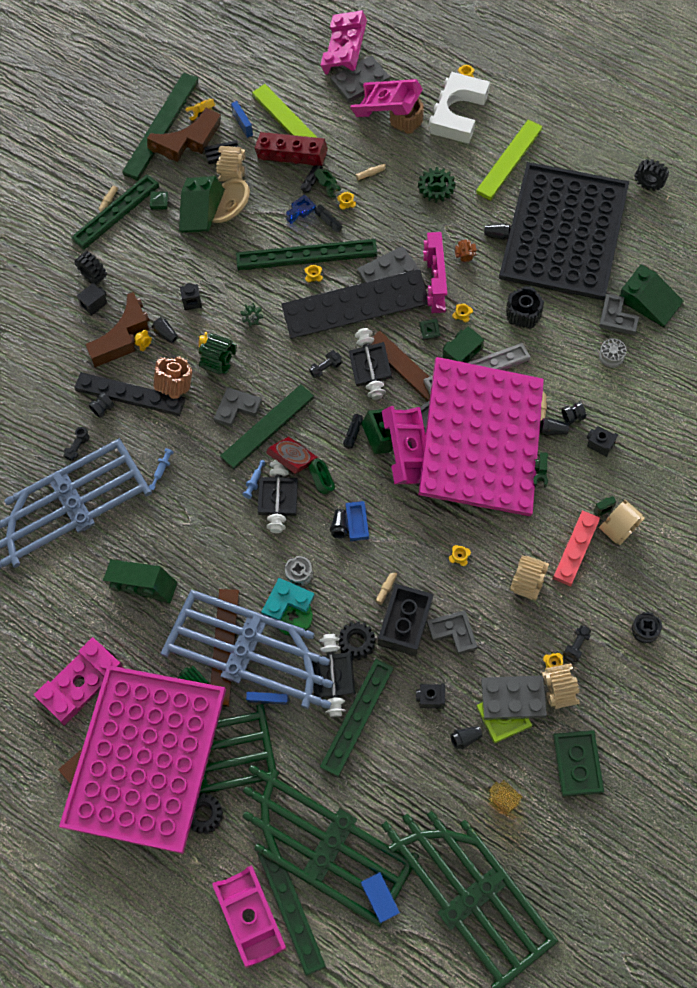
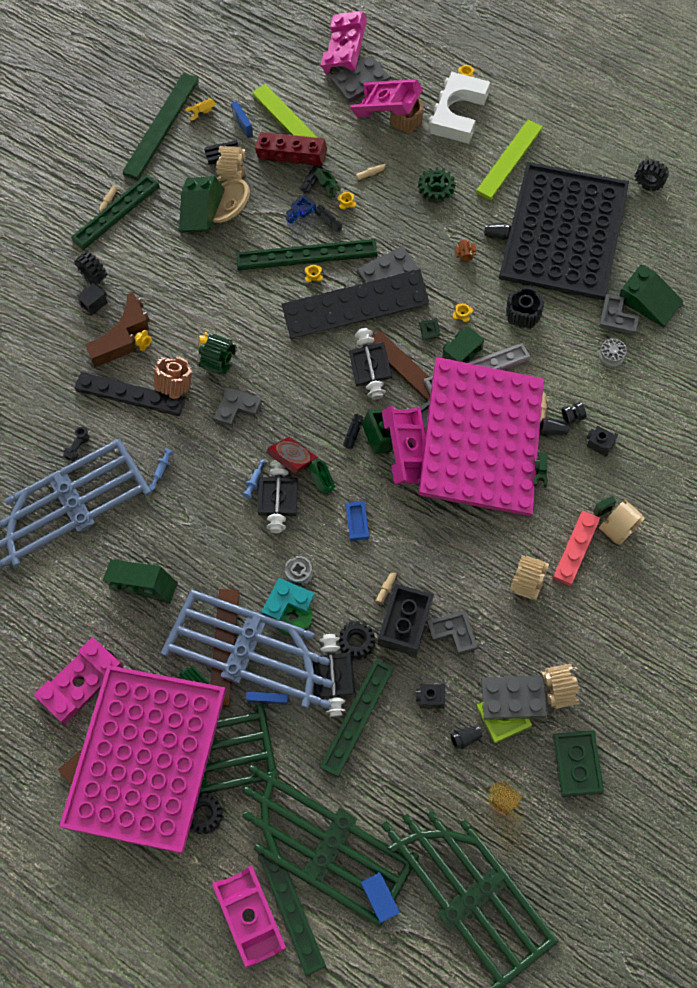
(101, 405): black wheel -> none
(159, 200): dark green tile -> none
(164, 330): black cone -> none
(190, 292): black brick -> none
(194, 137): reddish brown arch -> none
(255, 317): dark green gear -> none
(267, 427): dark green tile -> none
(332, 359): black bar -> none
(339, 524): black cone -> none
(434, 256): dark pink piece -> none
(465, 552): yellow plate -> none
(548, 659): yellow plate -> none
(573, 653): black bar -> none
(646, 627): black wheel -> none

